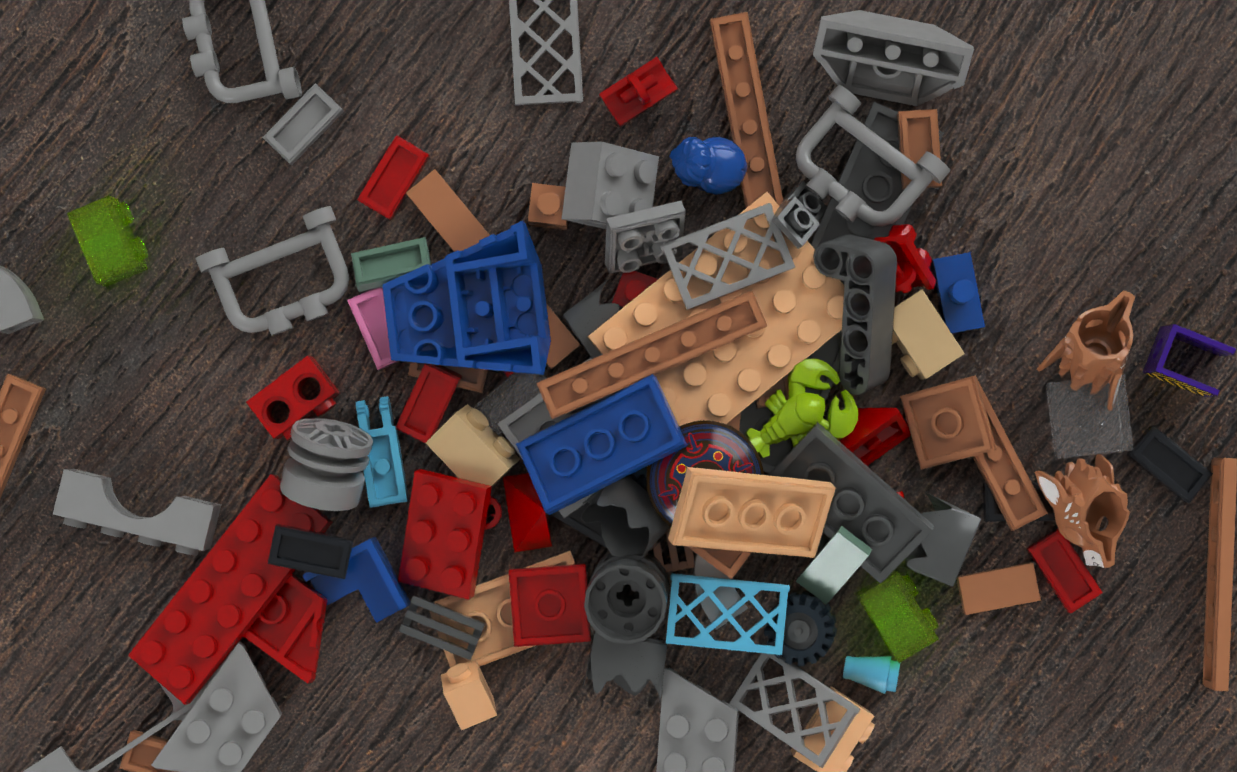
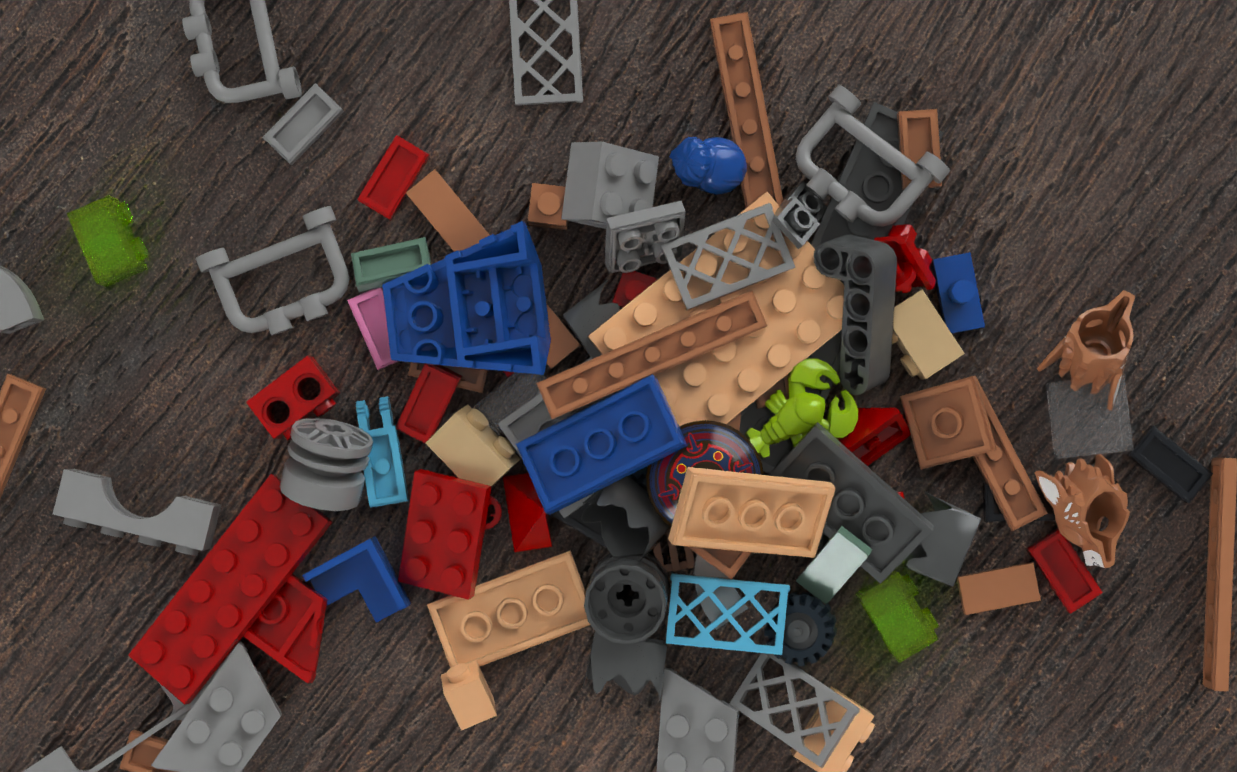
(310, 551): black tile -> none
(411, 614): dark grey tile -> none
(549, 605): red tile -> none
(638, 92): red hips -> none
(874, 672): medium azure cone -> none
(891, 56): light grey wedge -> none
(1160, 351): dark purple piece -> none

